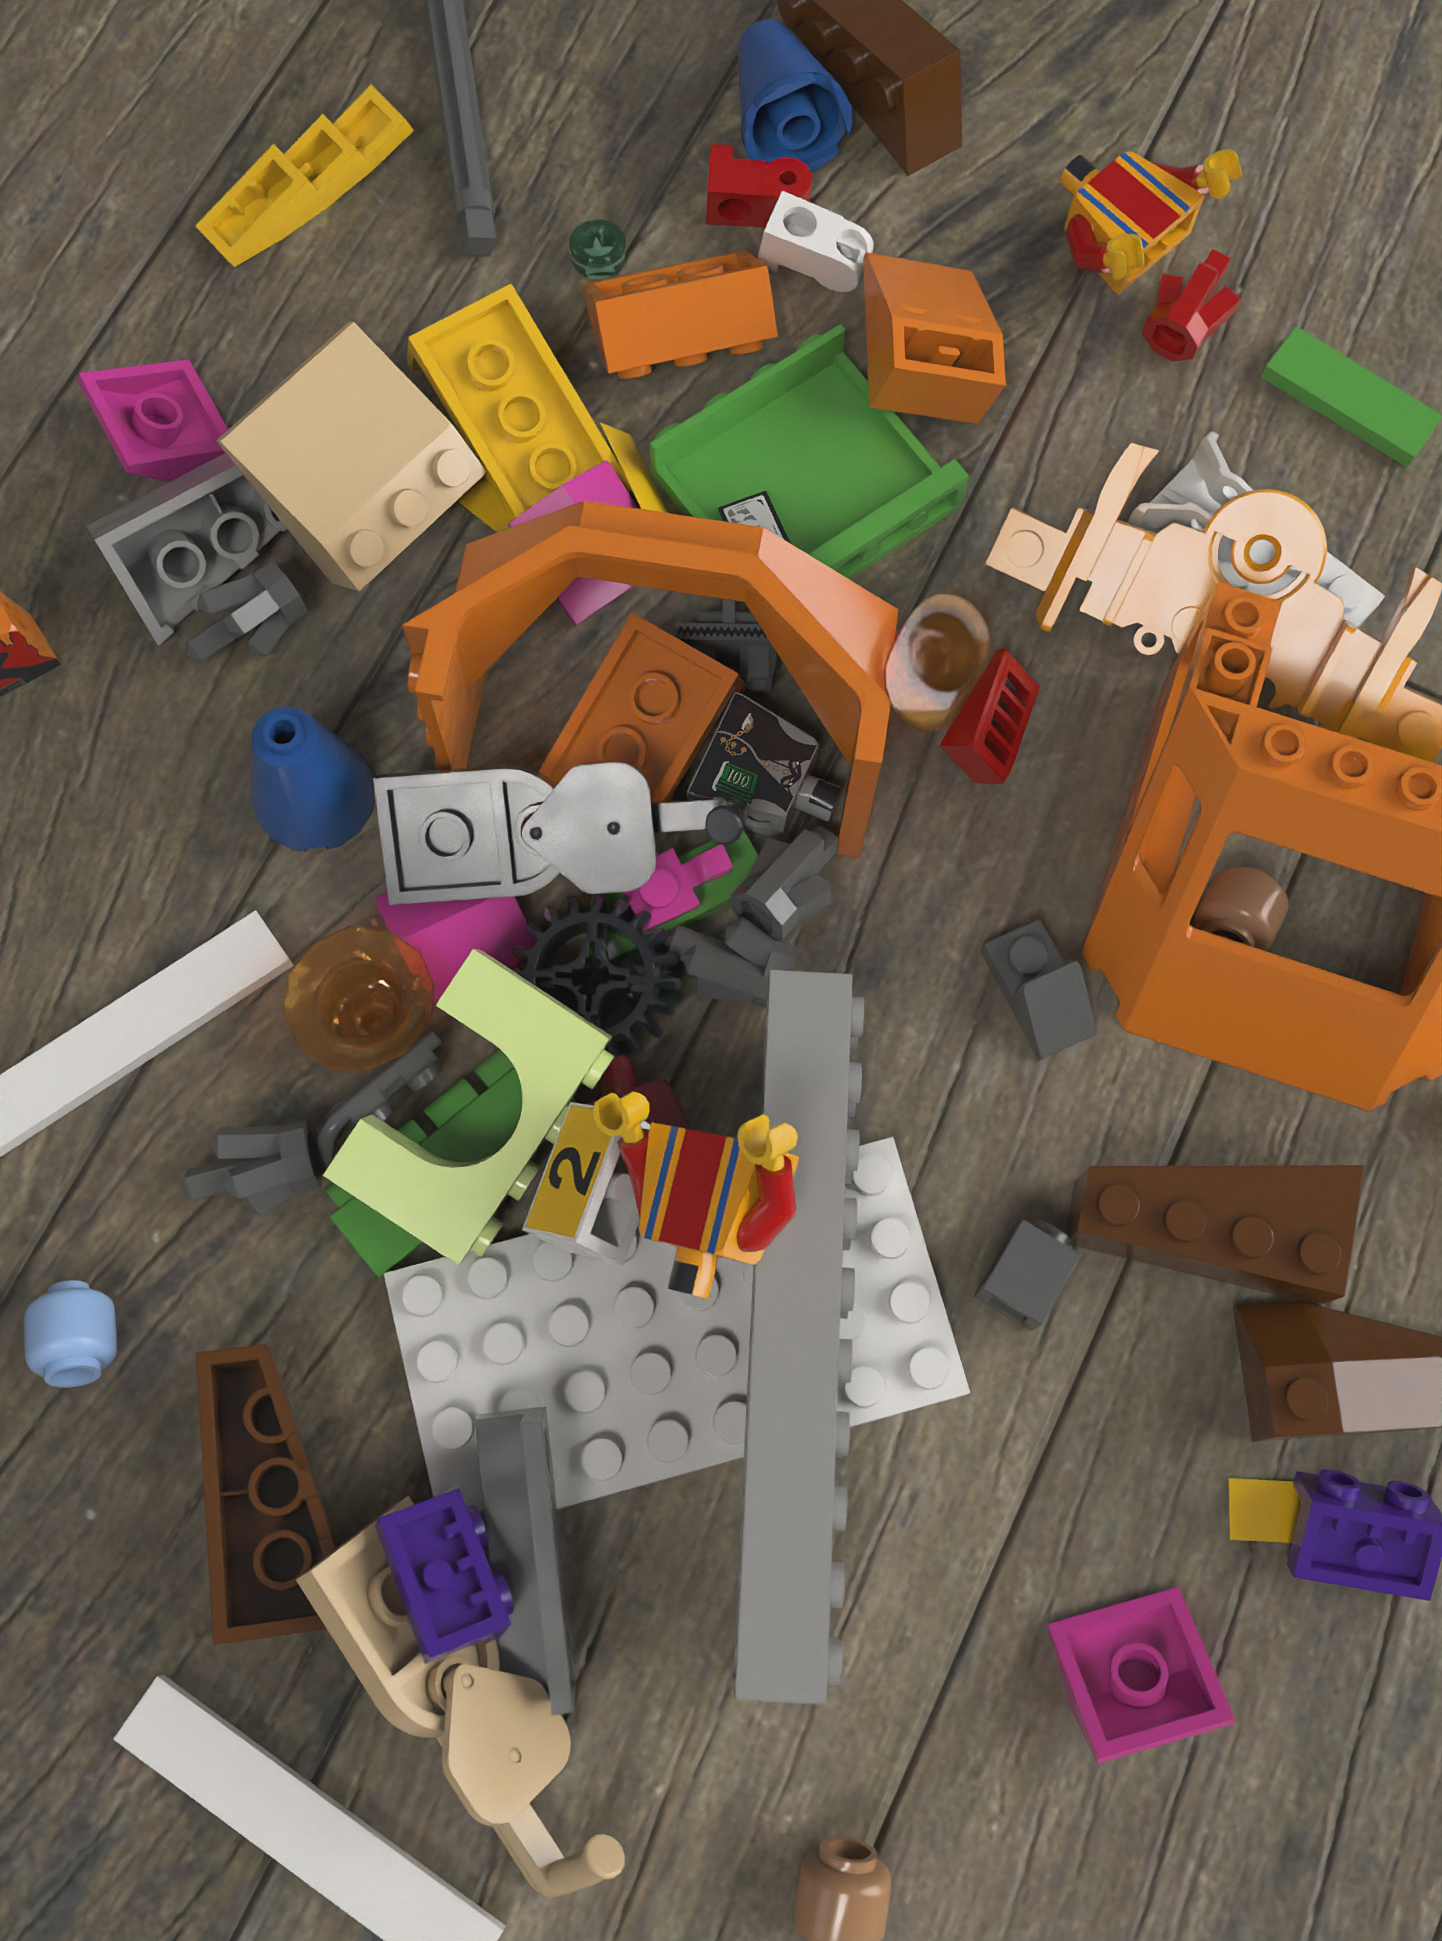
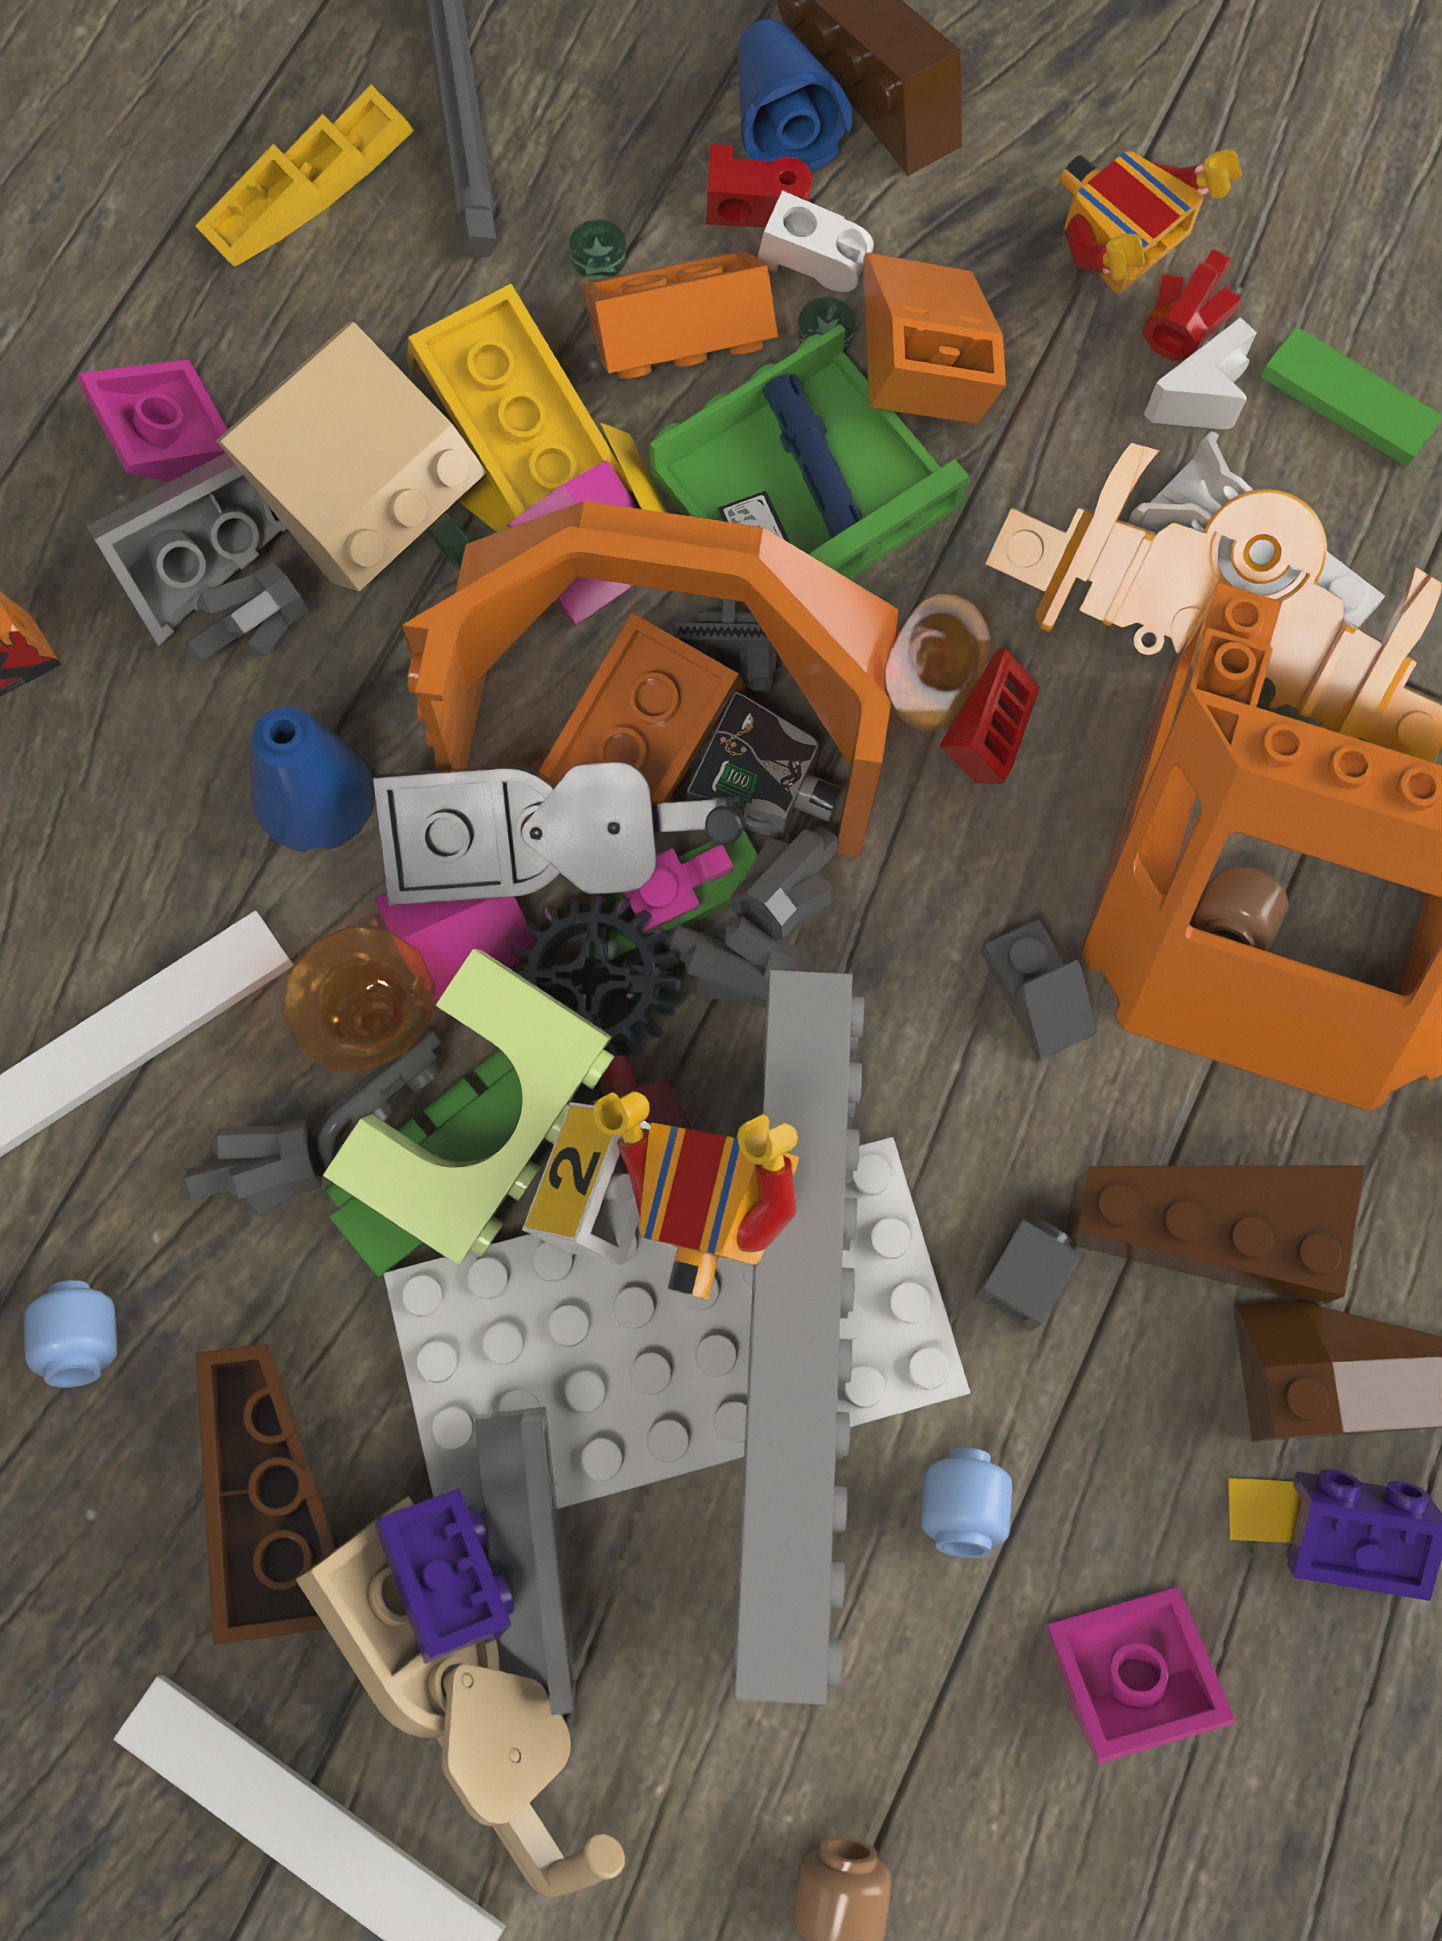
(449, 539): none -> clear green tile
(805, 438): none -> dark blue pin
(822, 316): none -> clear green tile
(966, 1503): none -> light blue head
(1202, 386): none -> white slope

